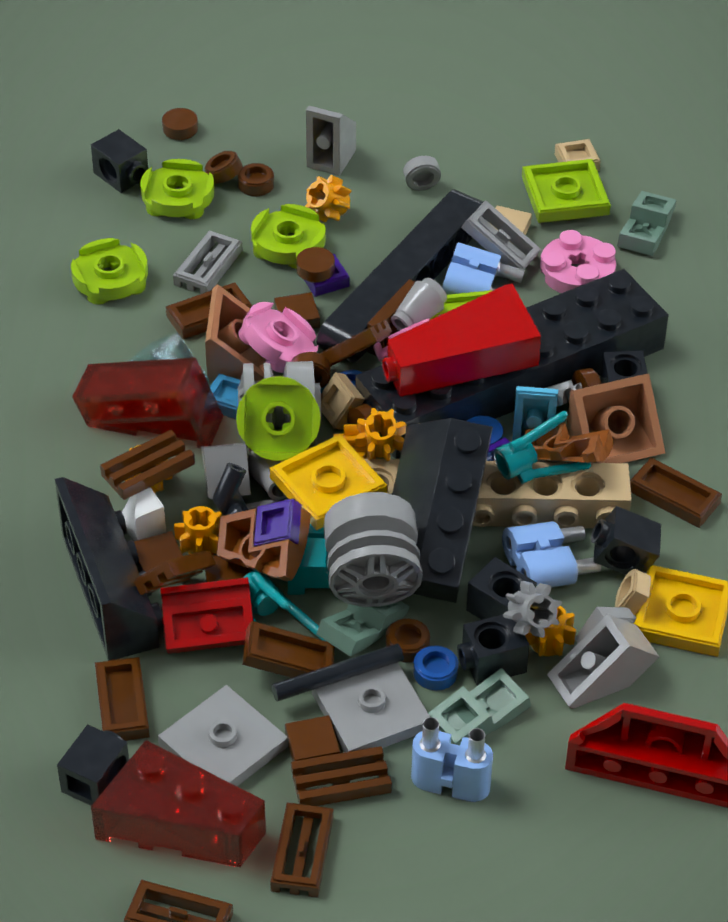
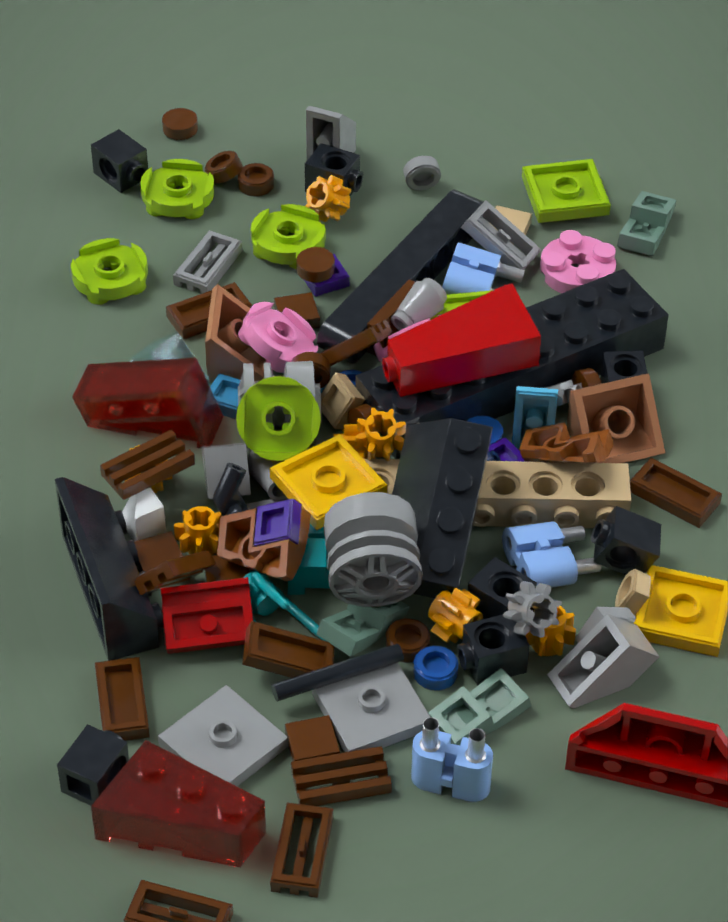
(337, 162): none -> black brick
(451, 612): none -> light orange gear
(519, 455): teal plant -> none
(576, 151): tan tile -> none

